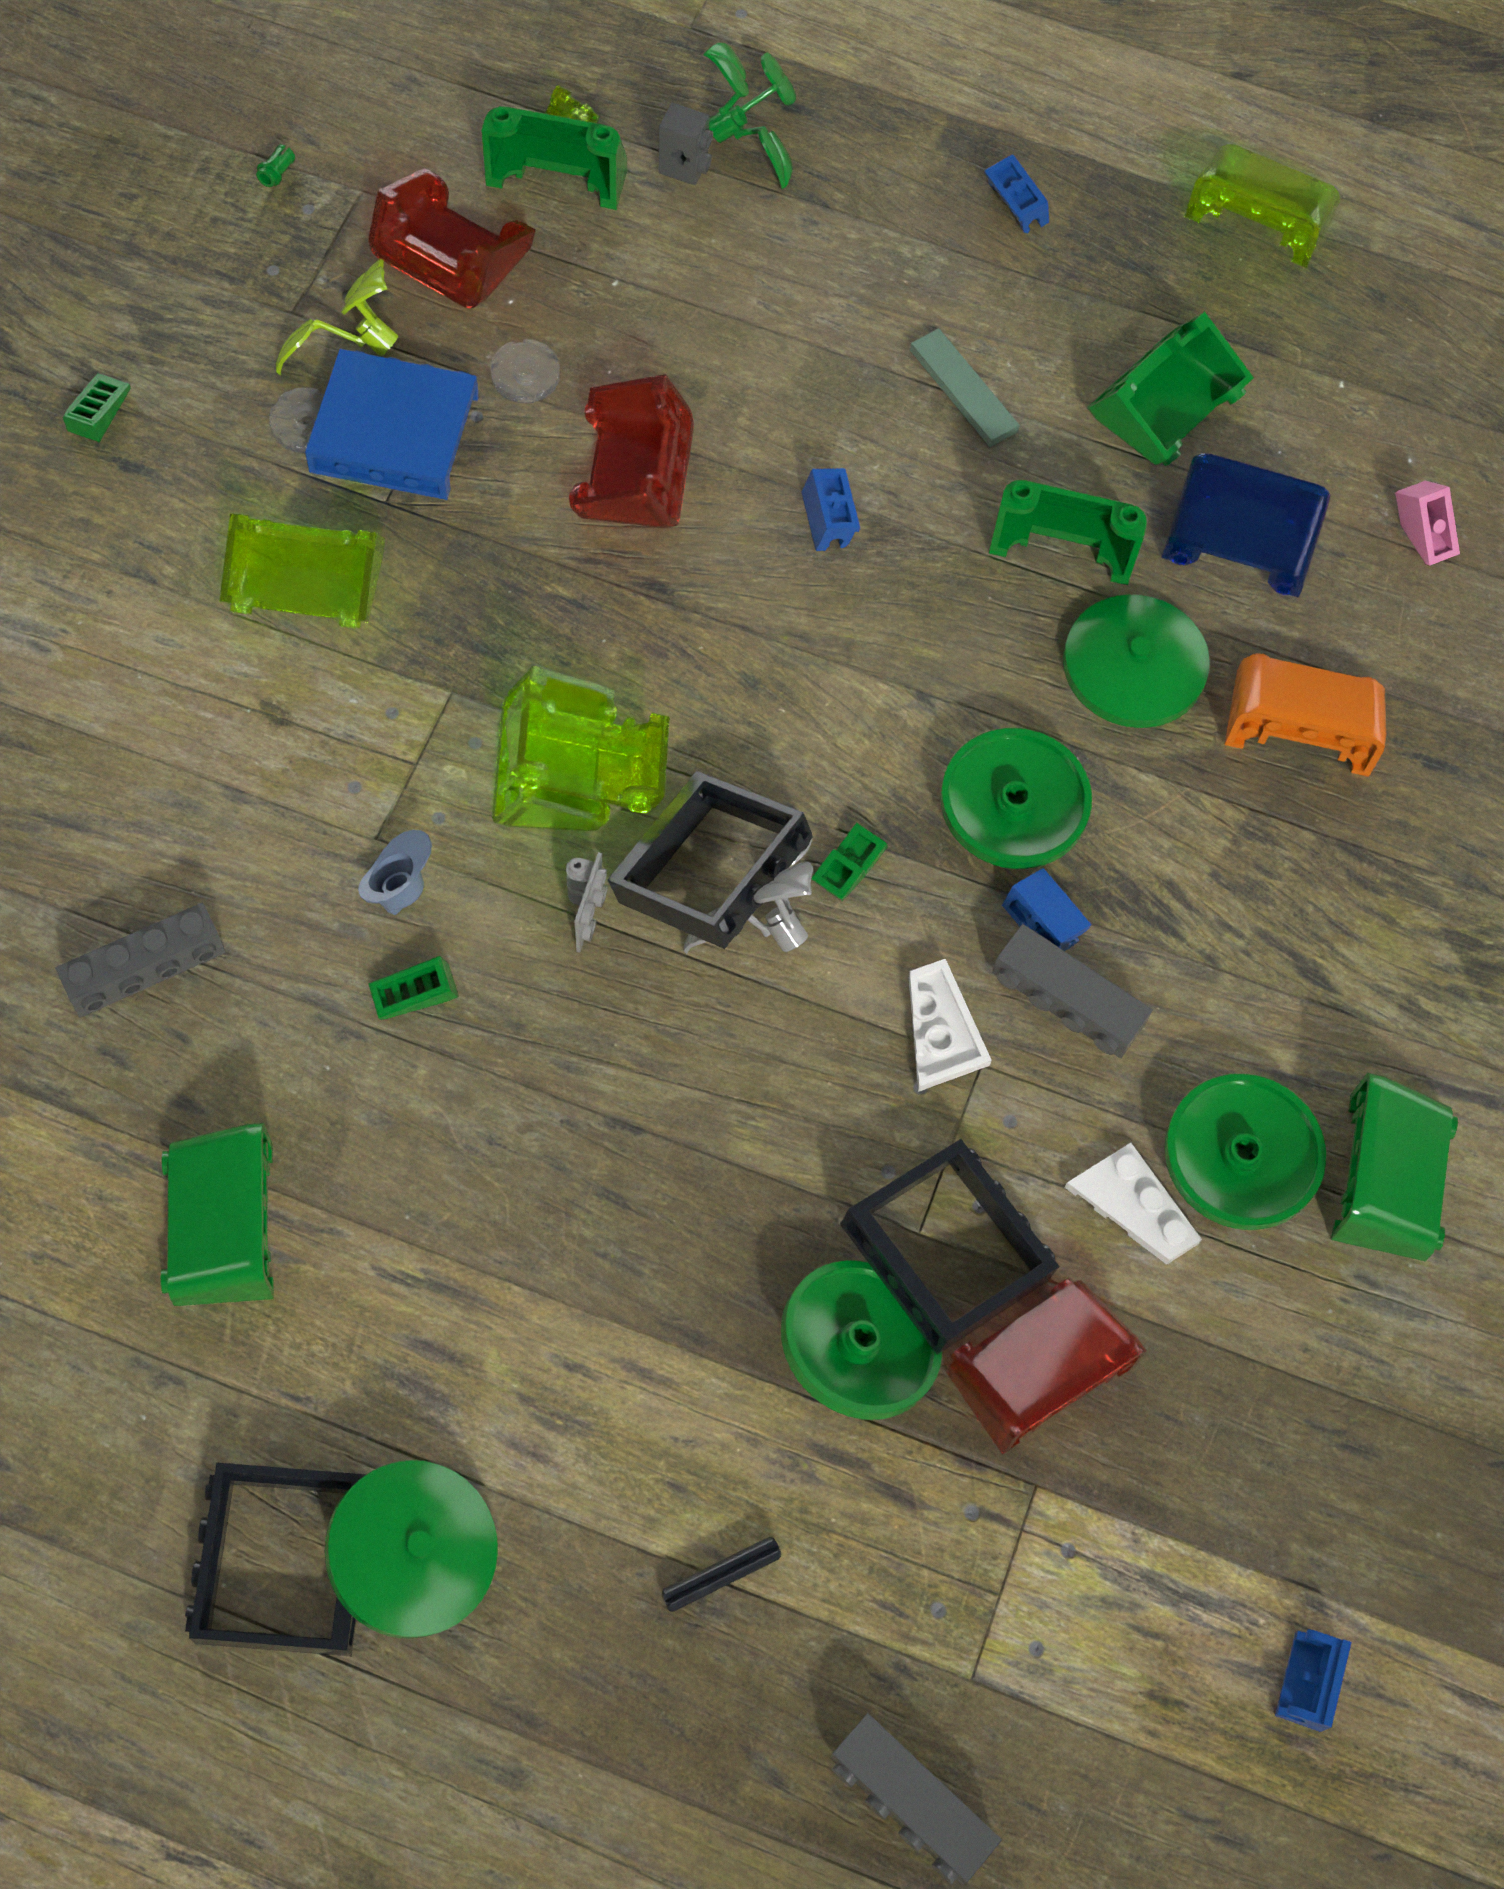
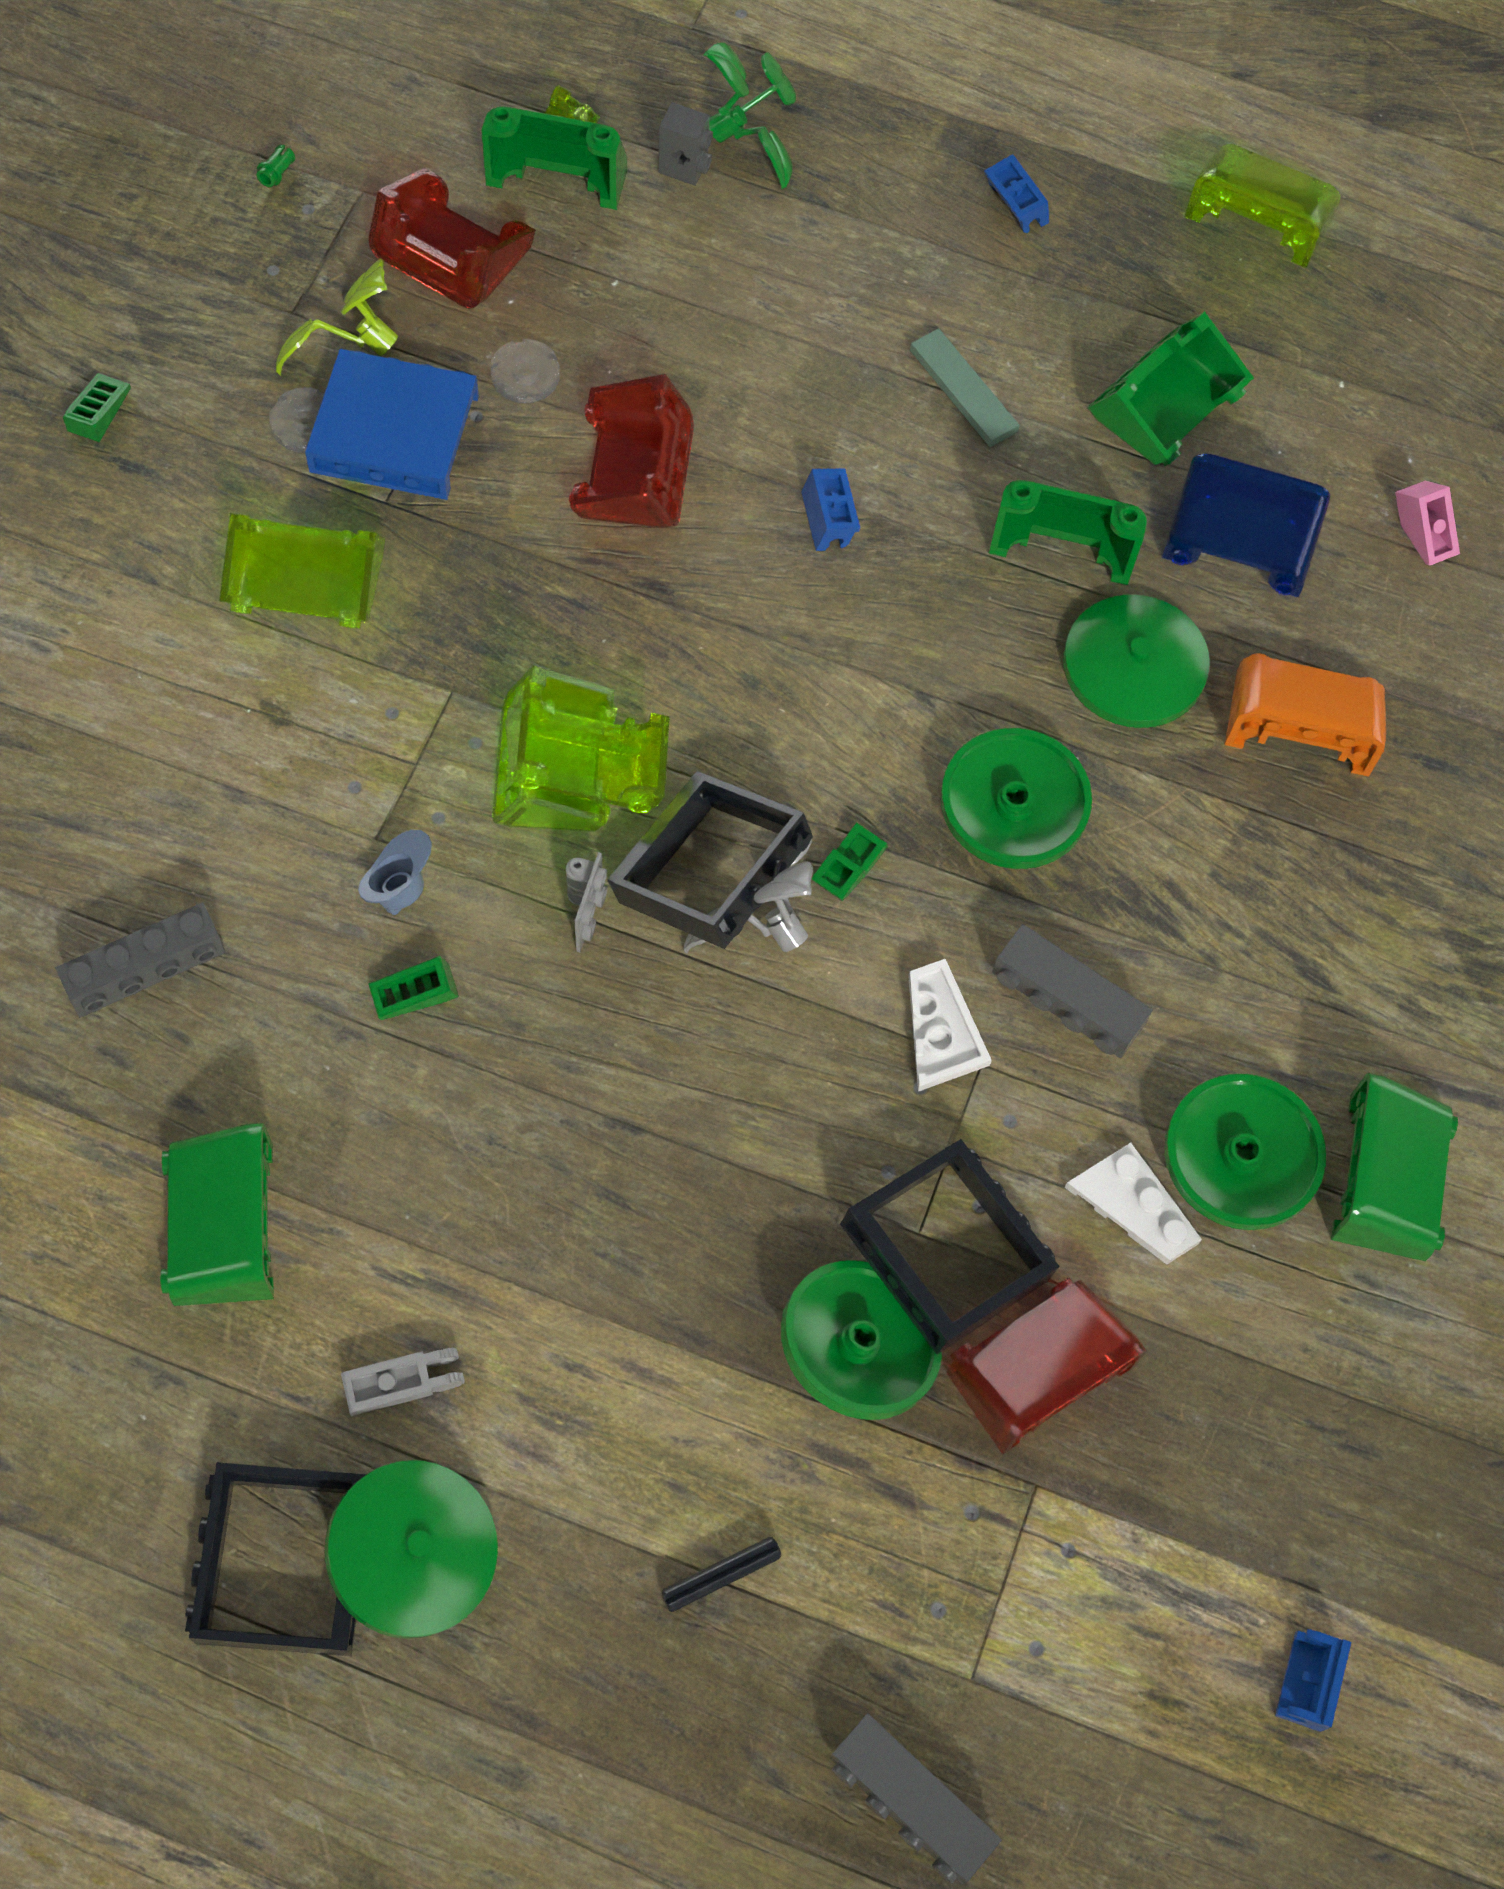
(398, 1380): none -> light grey hinge
(1046, 910): blue hinge -> none

